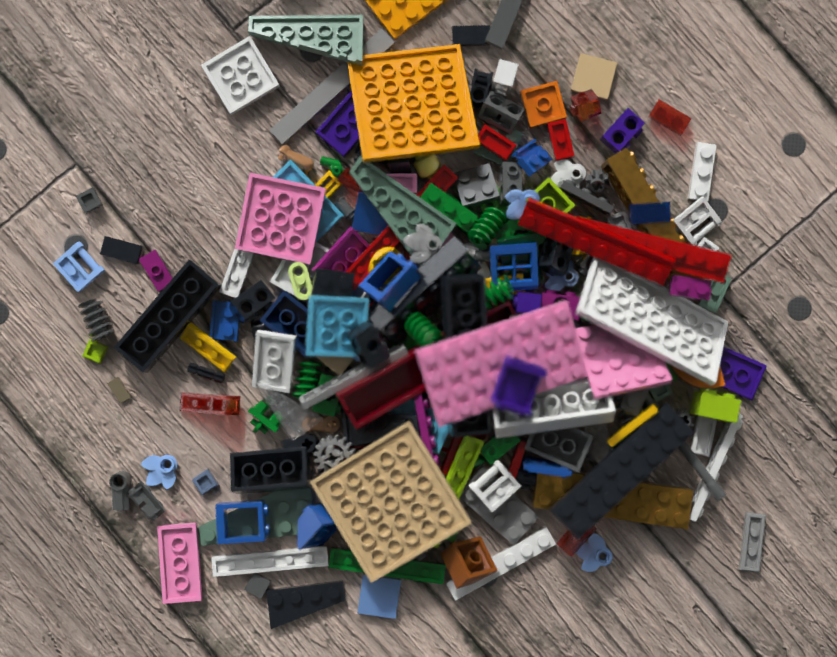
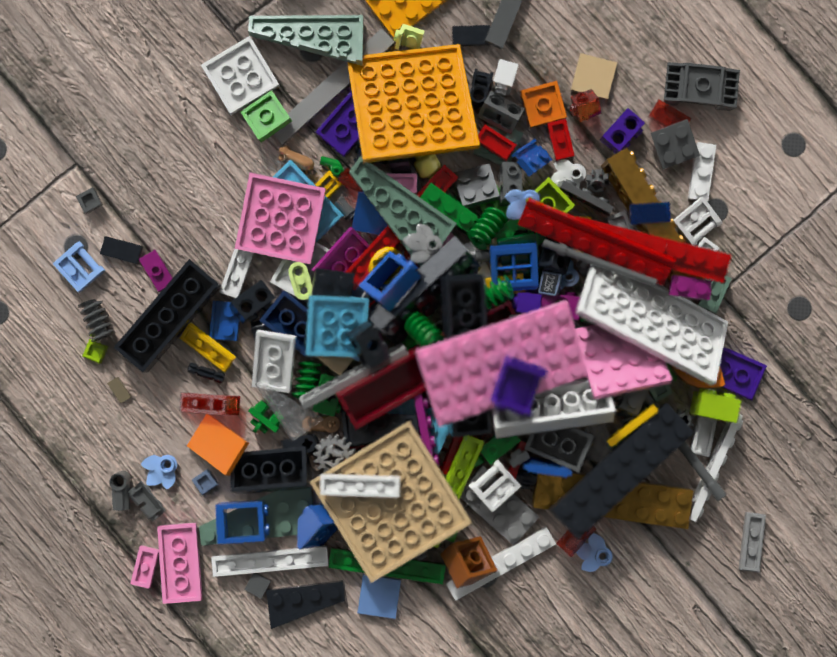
(145, 566): none -> bright pink plate
(217, 444): none -> orange tile
(266, 116): none -> bright green plate
(360, 485): none -> white plate
(408, 37): none -> yellowish green bracket
(518, 457): none -> dark grey plate
(550, 283): none -> slope
(562, 249): none -> dark grey bar
(675, 144): none -> dark grey plate
(701, 85): none -> dark grey plate

